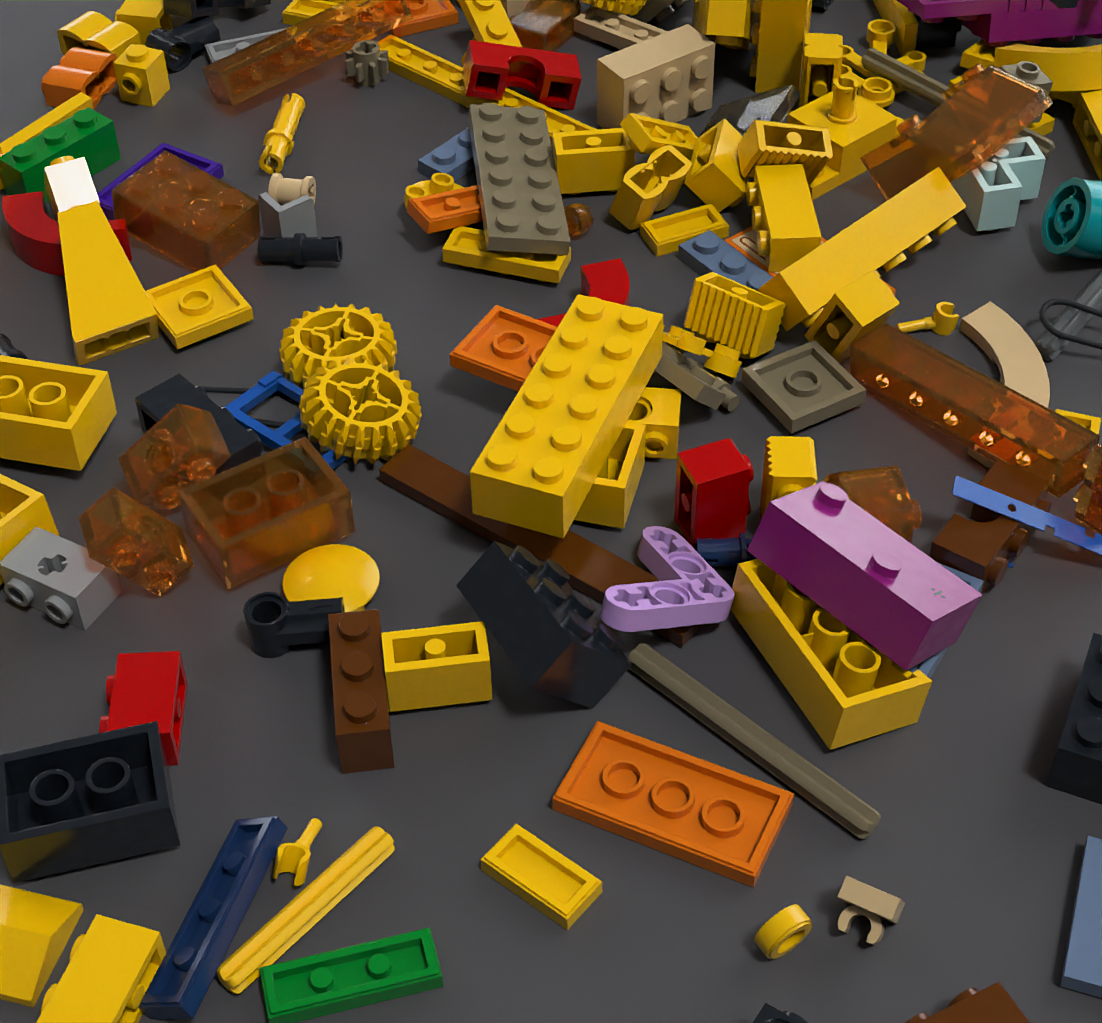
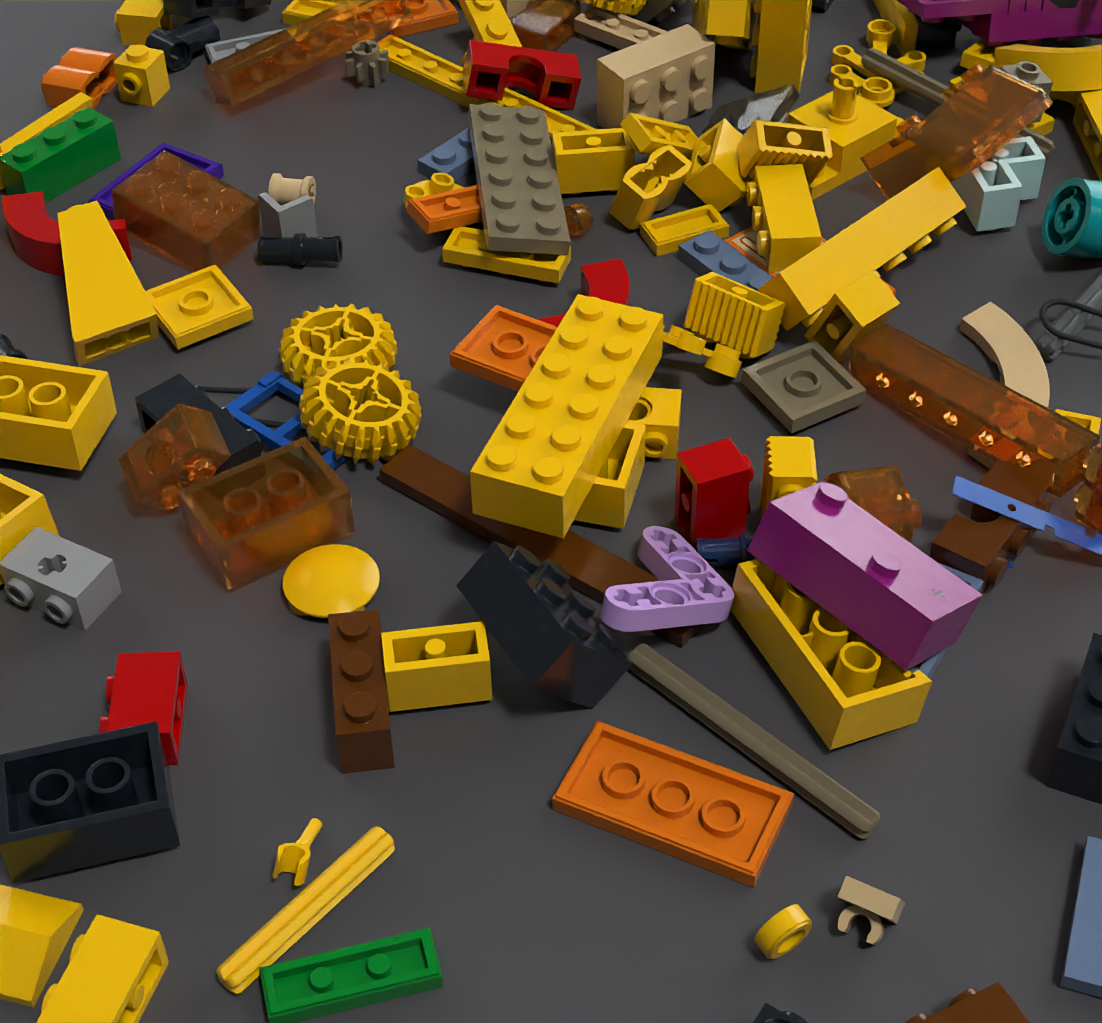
(68, 184): brick -> none
(97, 33): yellow brick -> none
(135, 542): clear orange brick -> none
(213, 919): dark blue tile -> none
(279, 138): yellow pin -> none
(279, 624): black piece -> none
(541, 876): yellow tile -> none
(694, 380): dark tan plate -> none
(820, 65): yellow brick -> none
(941, 322): yellow hand -> none

